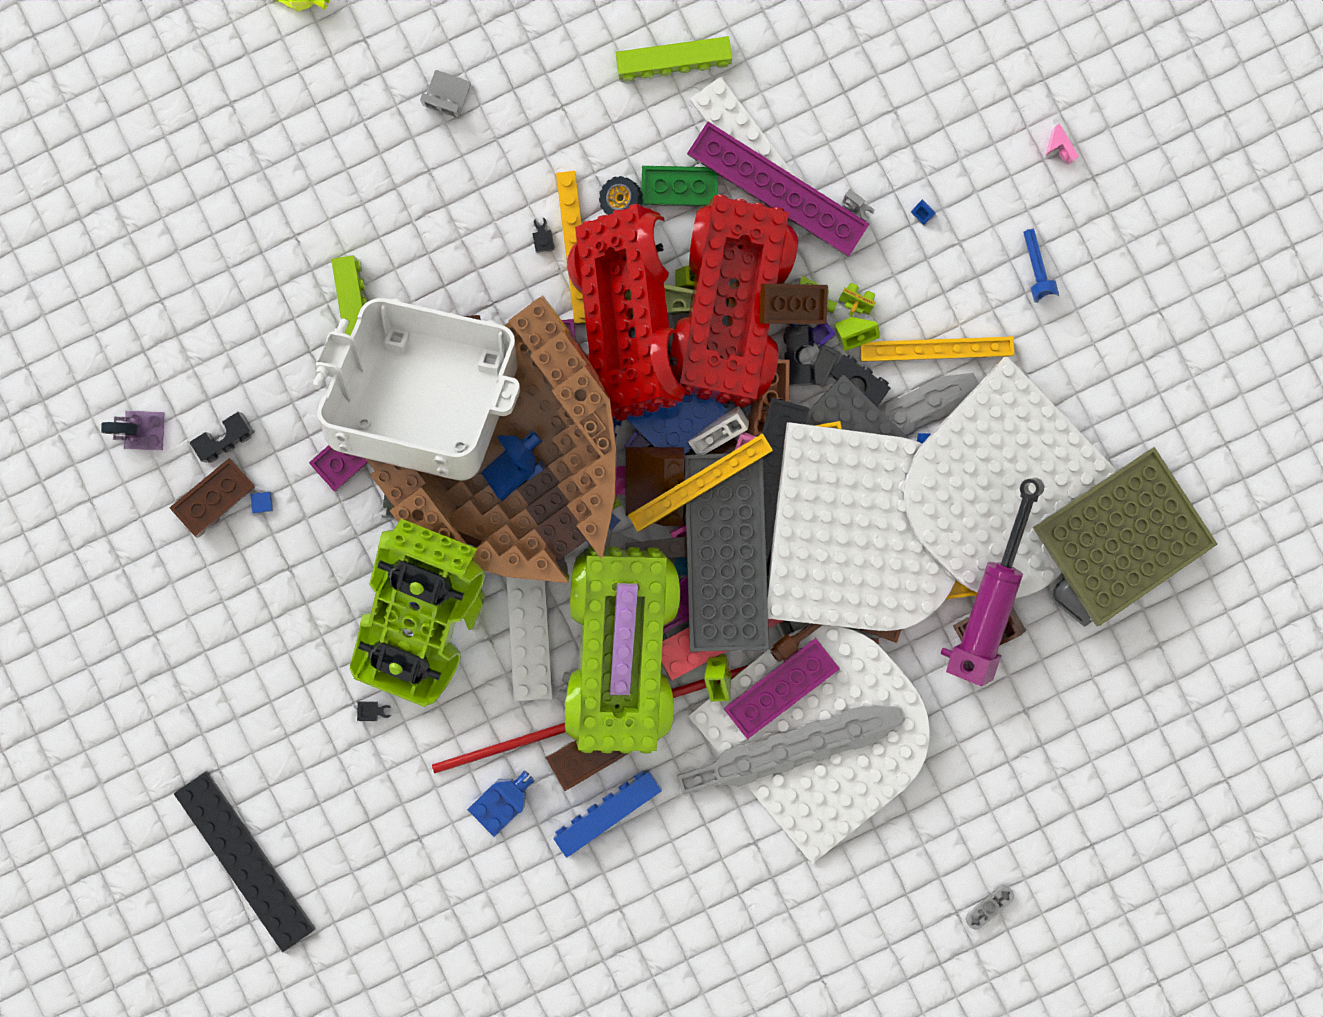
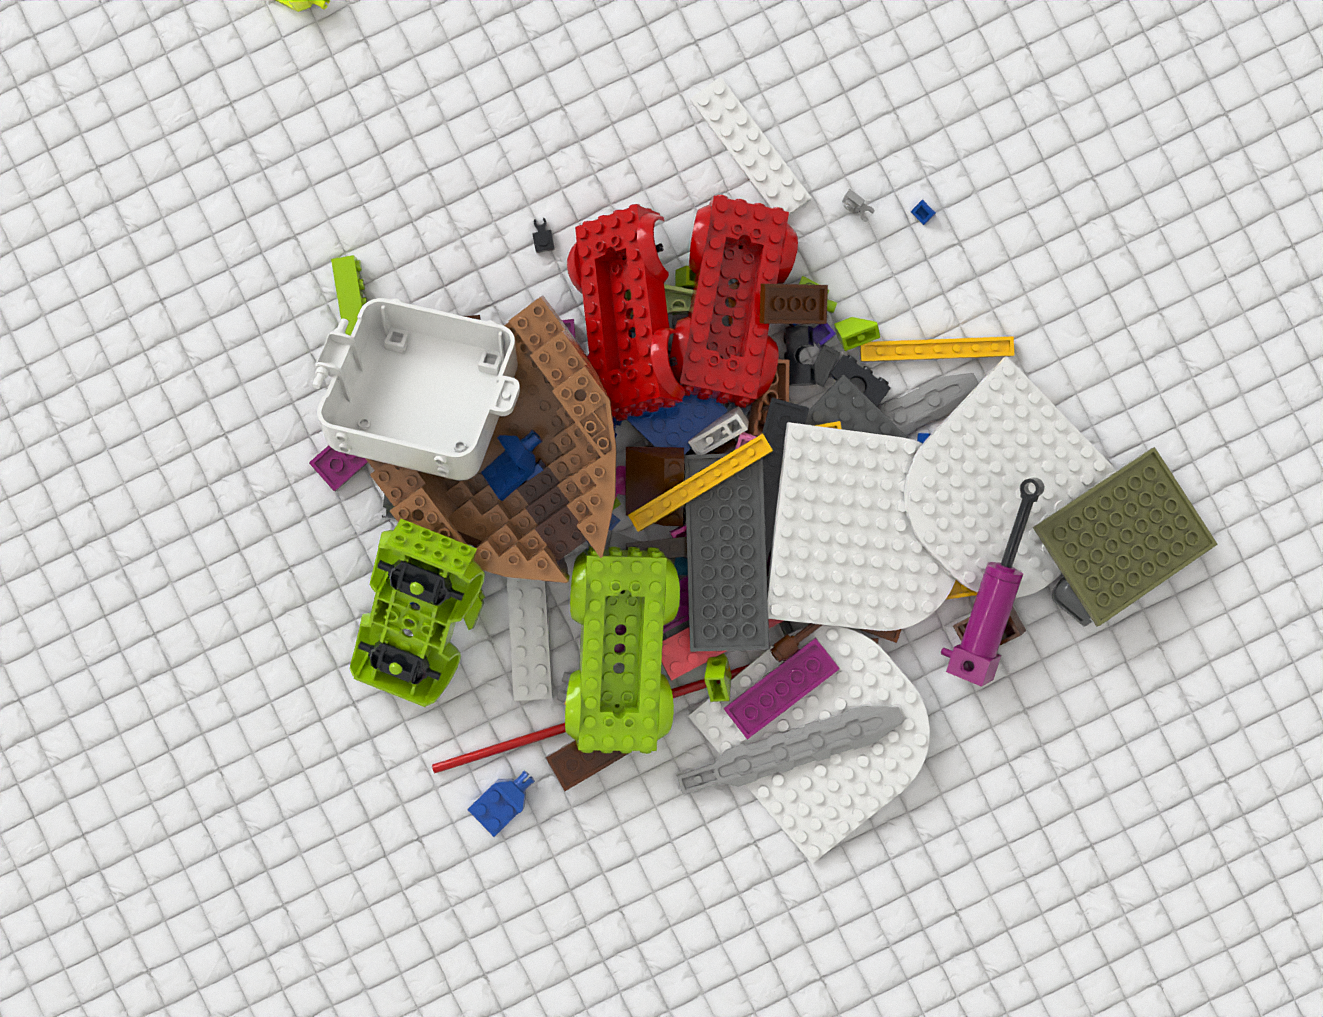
(138, 430): clear purple plate -> none
(212, 498): reddish brown hinge -> none
(237, 431): black arch -> none
(244, 861): black plate -> none
(261, 502): blue tile -> none
(369, 711): black plate -> none
(446, 94): light grey bracket -> none
(570, 219): yellow plate -> none
(607, 813): blue brick -> none
(619, 187): wheel -> none
(623, 638): lavender plate -> none
(637, 440): panel -> none
(674, 58): lime brick -> none
(678, 185): green plate -> none
(778, 188): magenta plate -> none
(855, 301): lime hips -> none
(975, 911): light grey beam -> none
(1043, 286): blue piece -> none
(1060, 141): bright pink slope -> none

